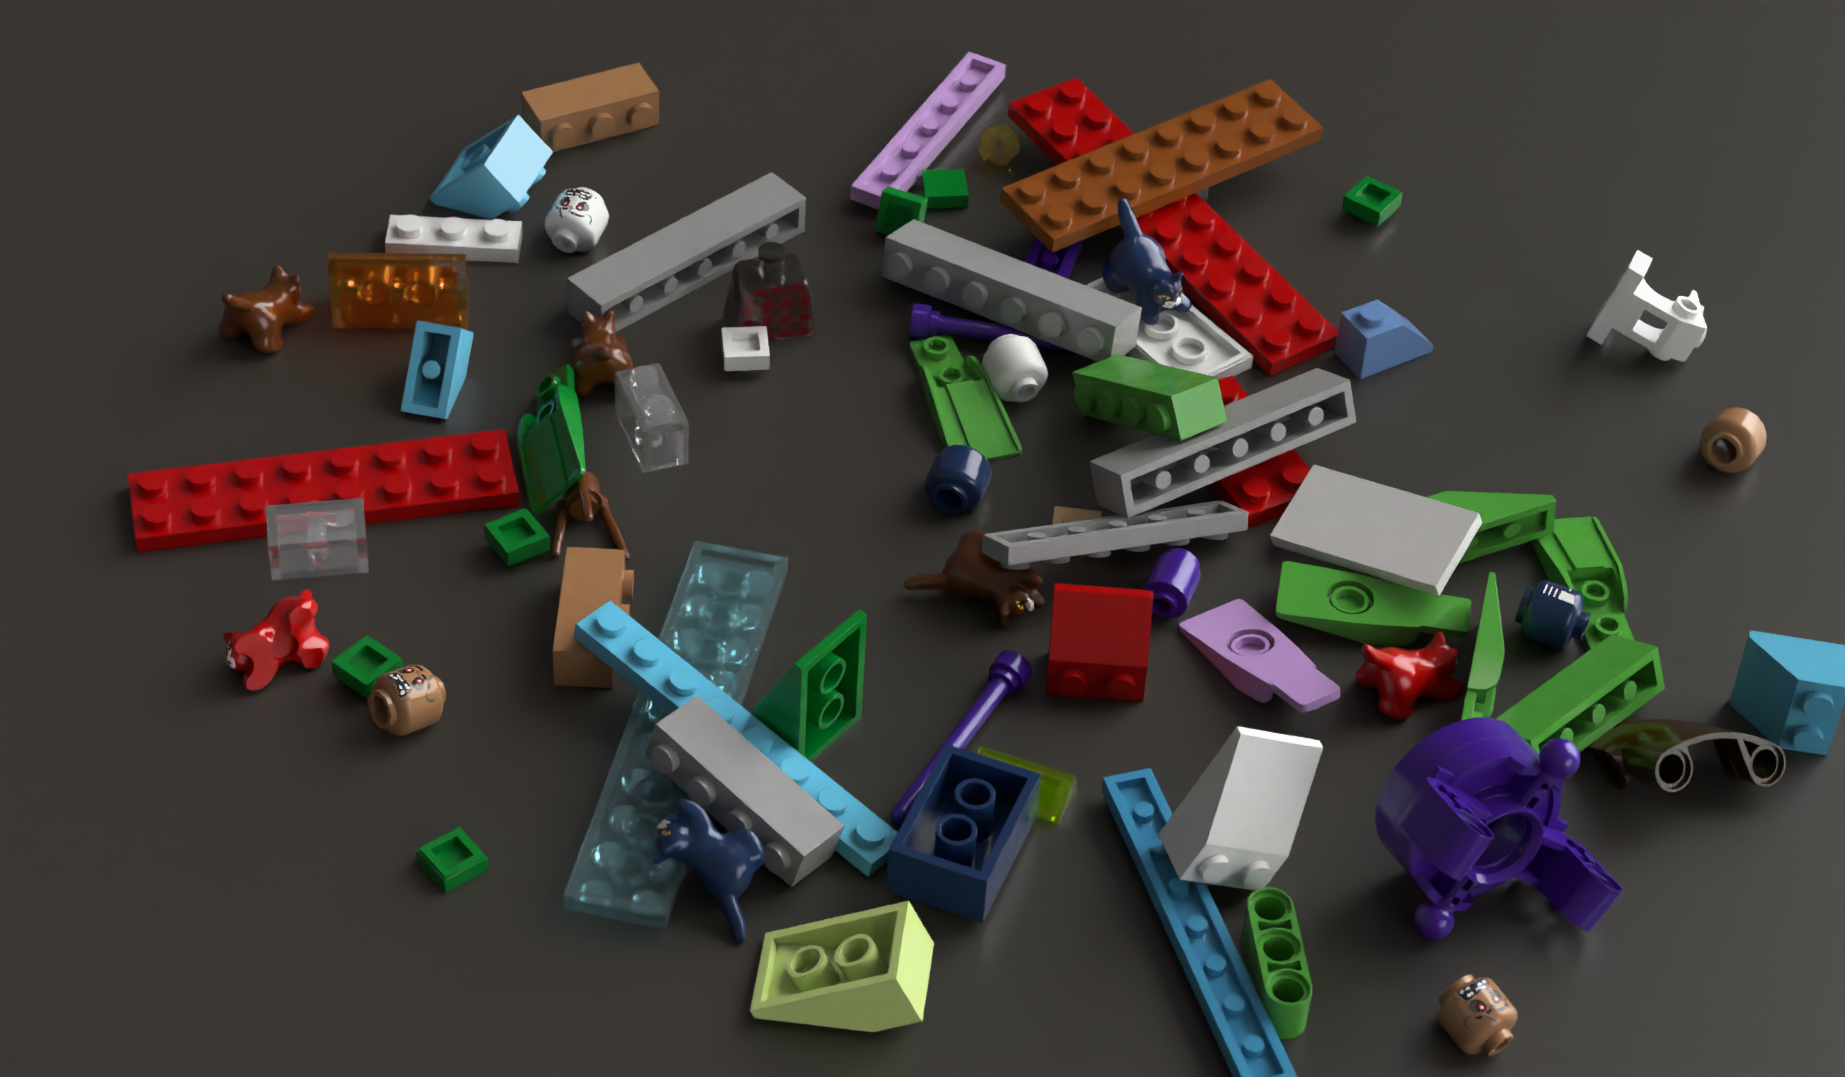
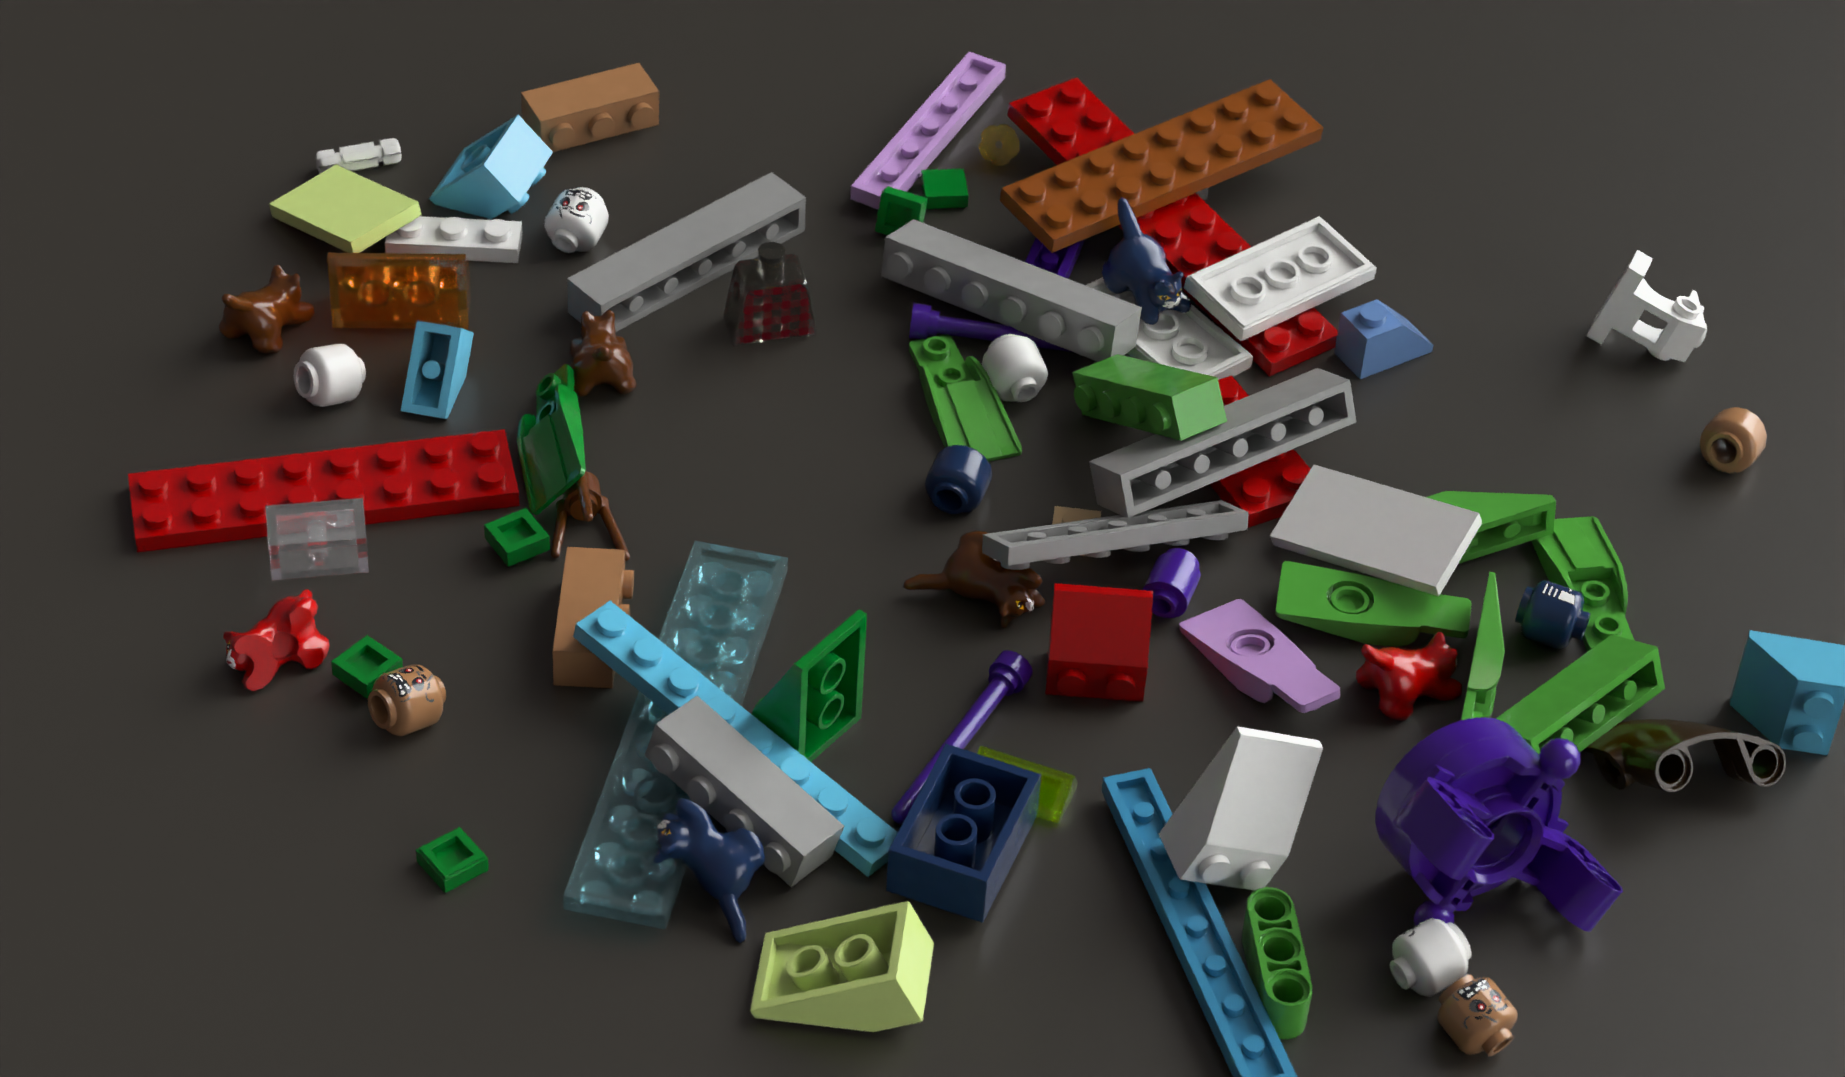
(329, 375): none -> white head
(345, 209): none -> yellowish green tile
(360, 156): none -> white axle
(651, 417): clear brick -> none
(745, 348): white plate -> none
(1280, 278): none -> white tile
(1372, 200): green plate -> none
(1430, 957): none -> white head

